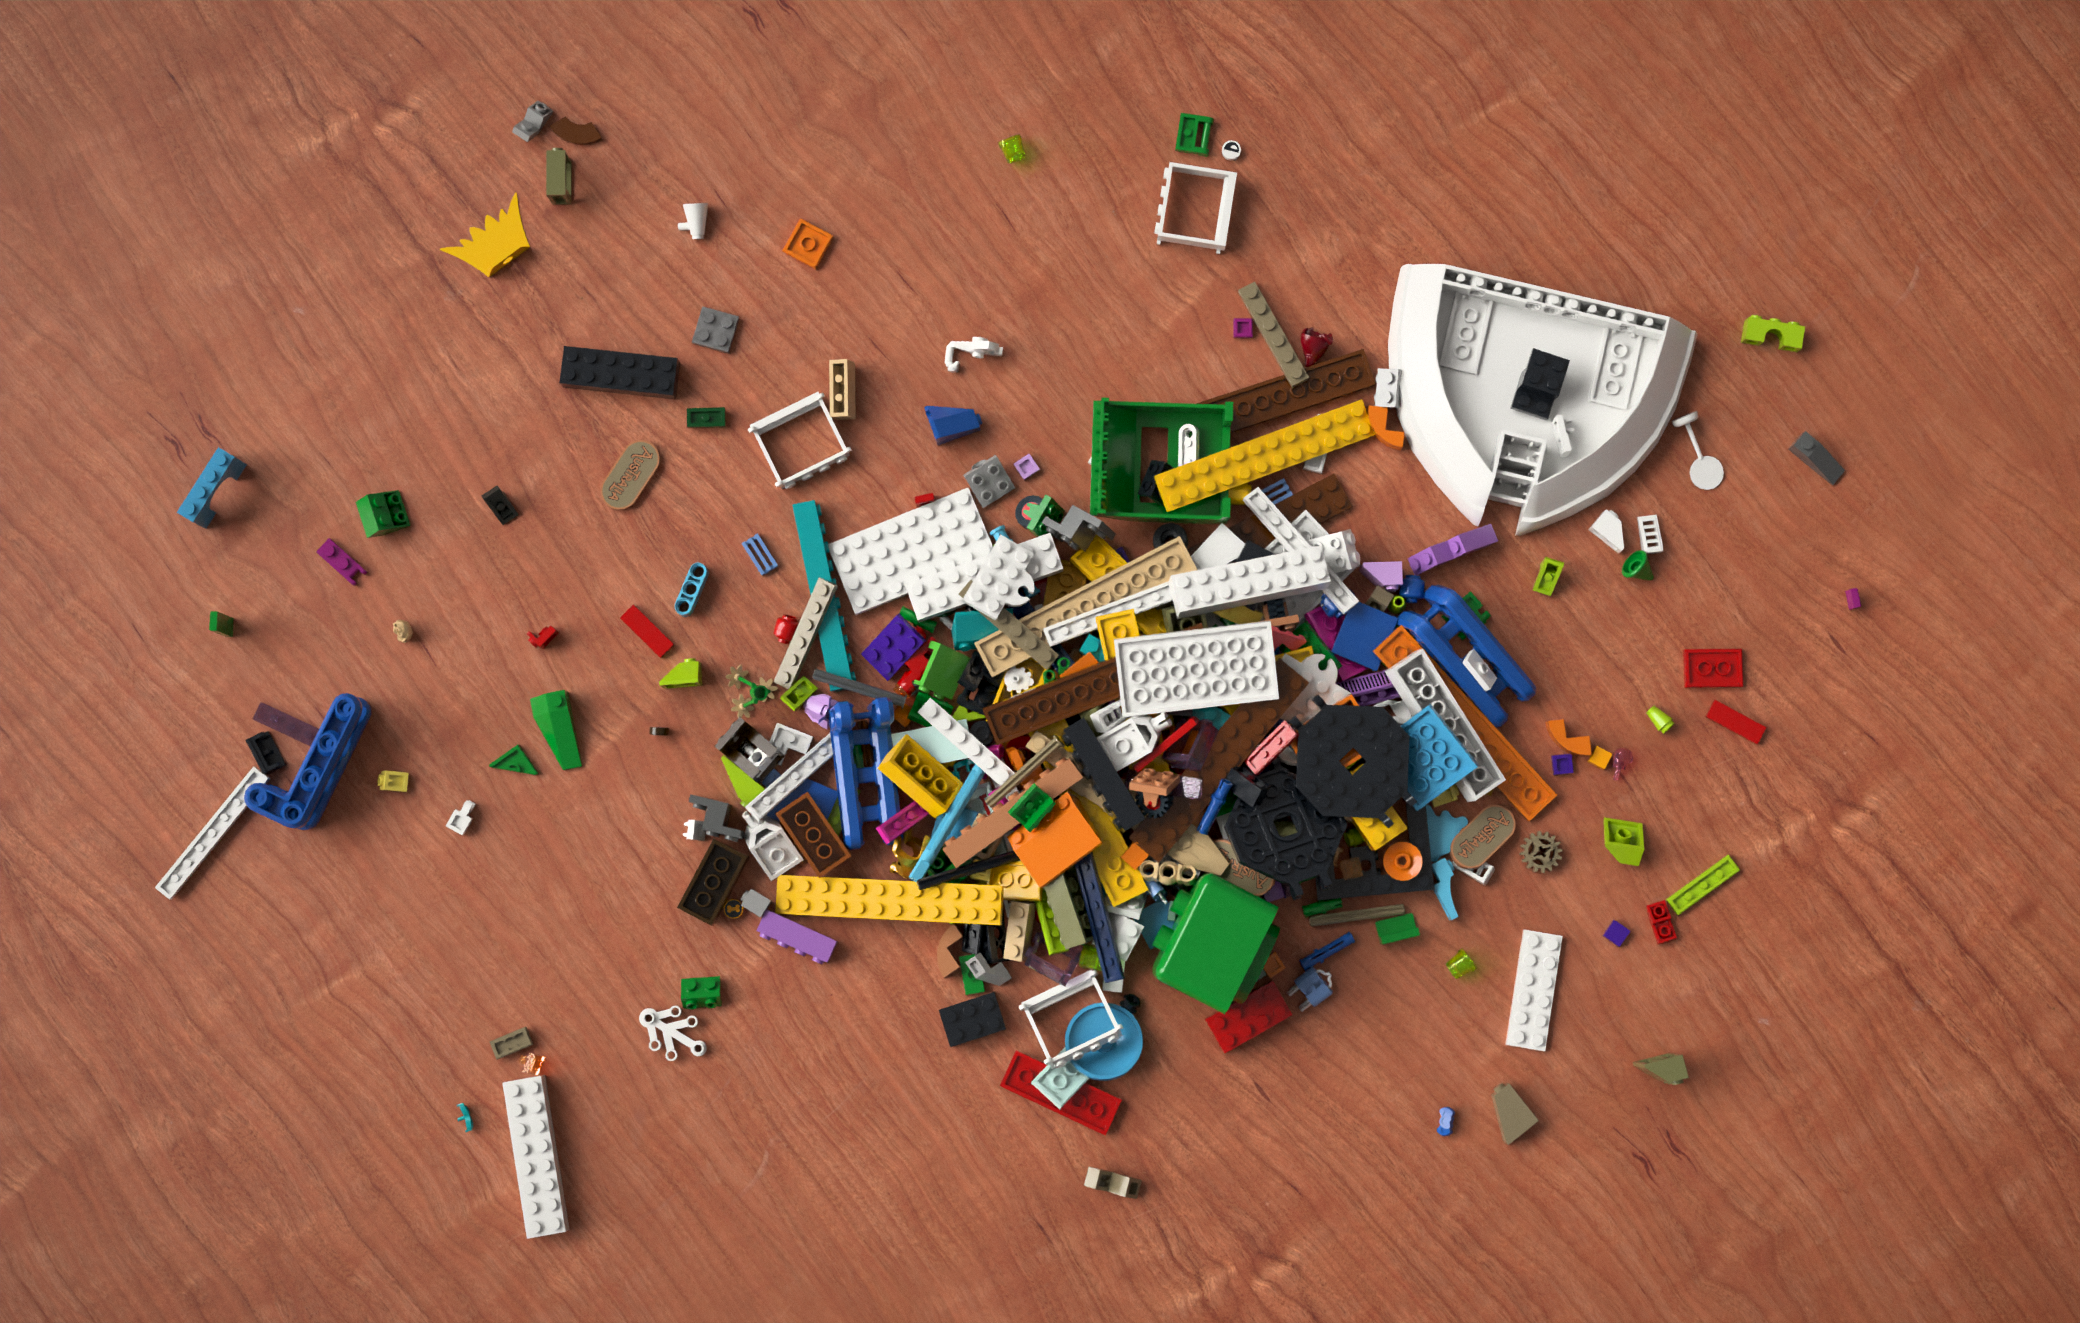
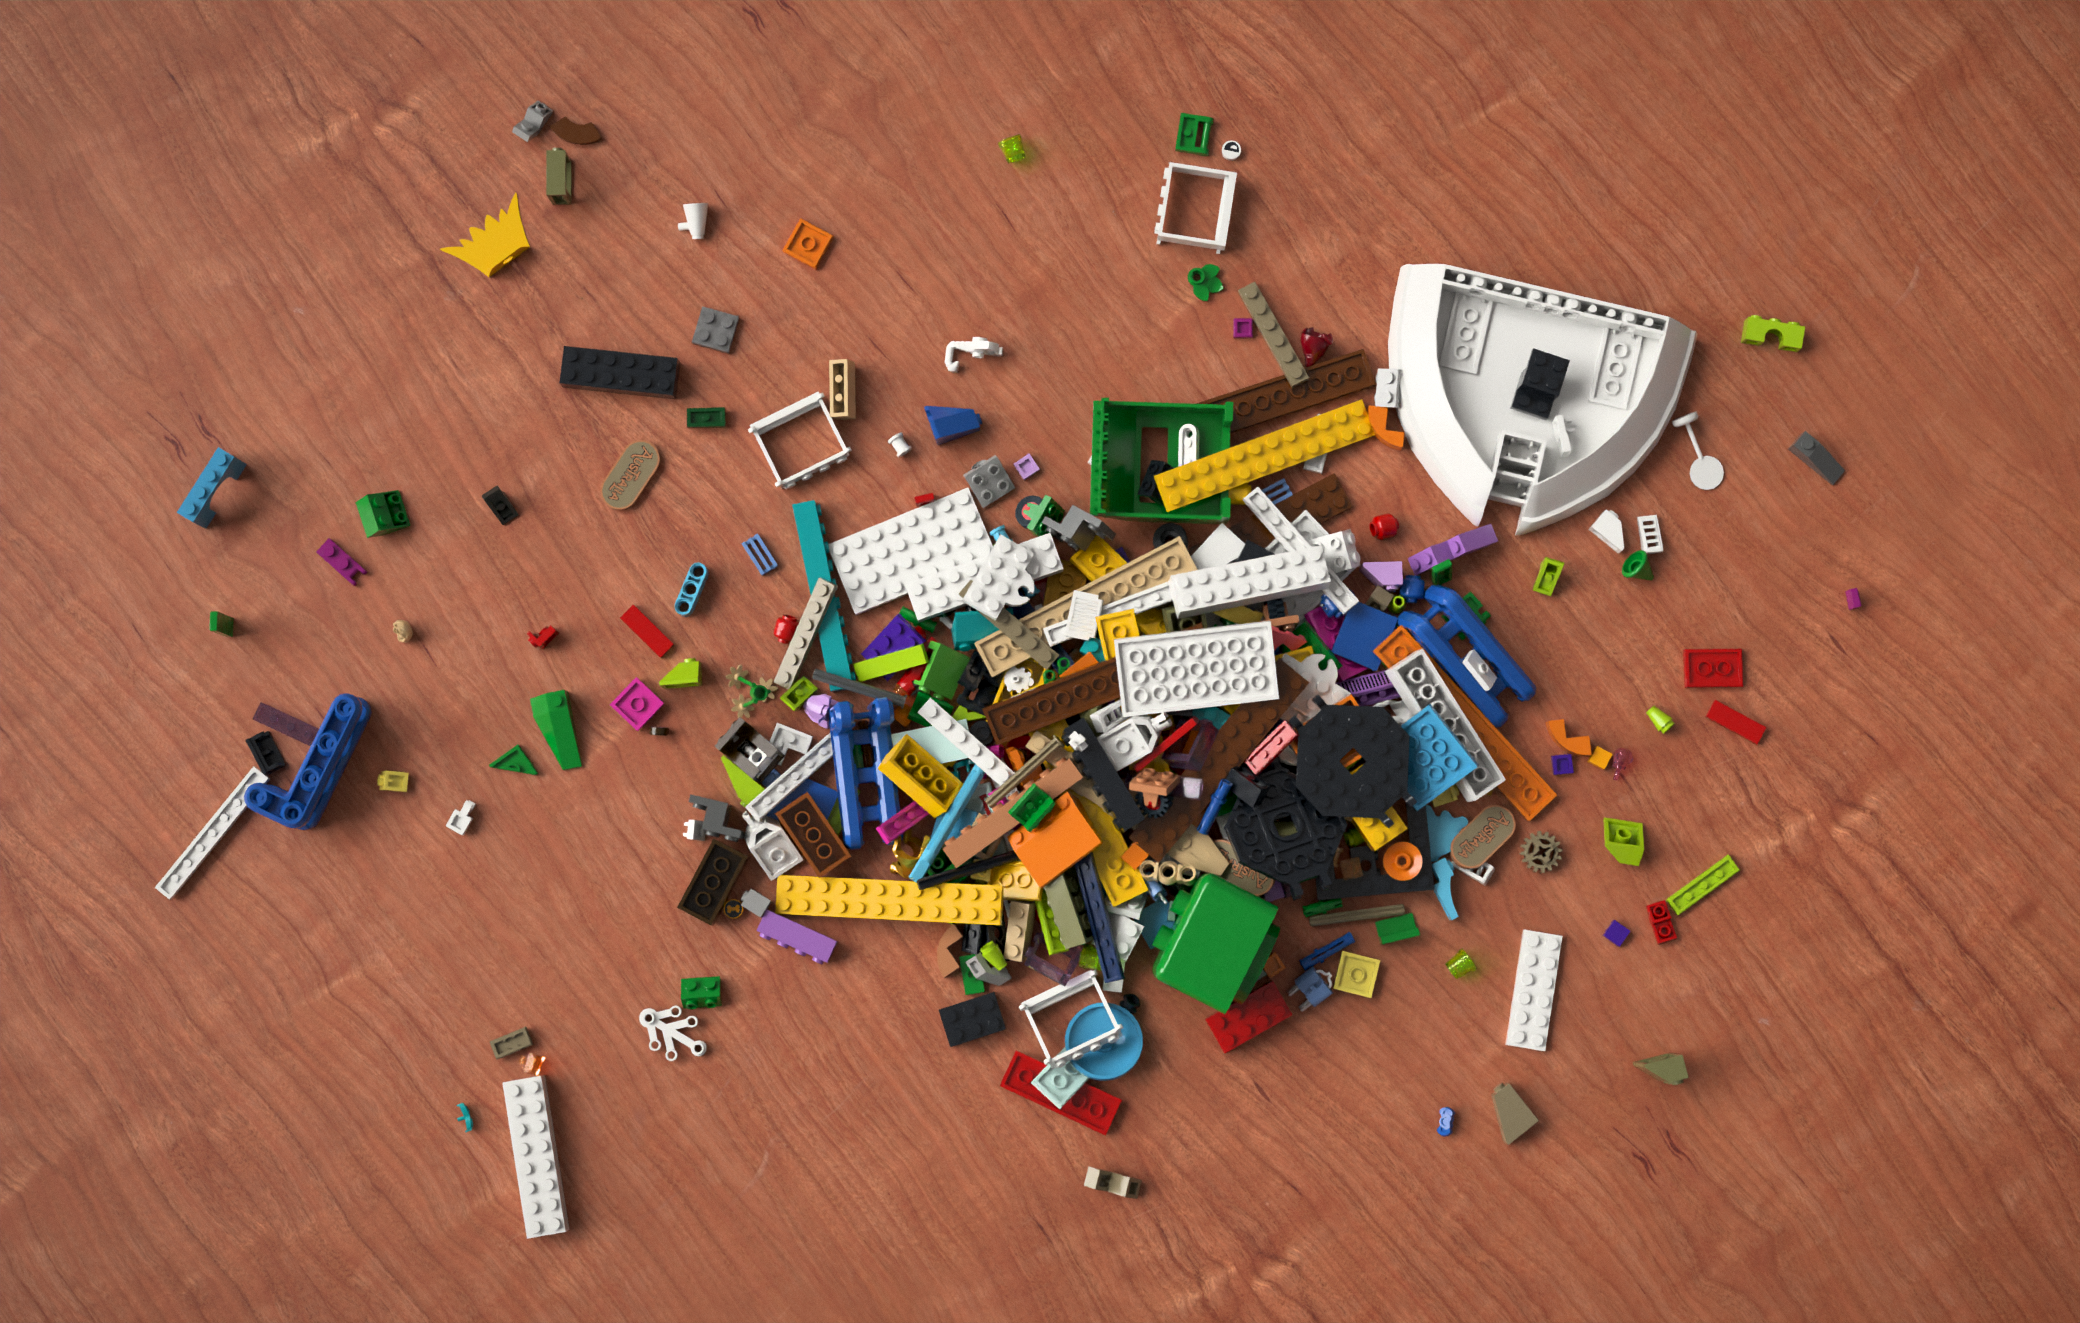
(637, 704): none -> dark pink plate
(891, 662): none -> lime tile
(899, 444): none -> white bush
(993, 955): none -> lime cone
(1077, 741): none -> white plate
(1082, 614): none -> white window
(1207, 284): none -> green plate
(1356, 974): none -> light yellow plate
(1384, 526): none -> red head
(1442, 572): none -> green plate

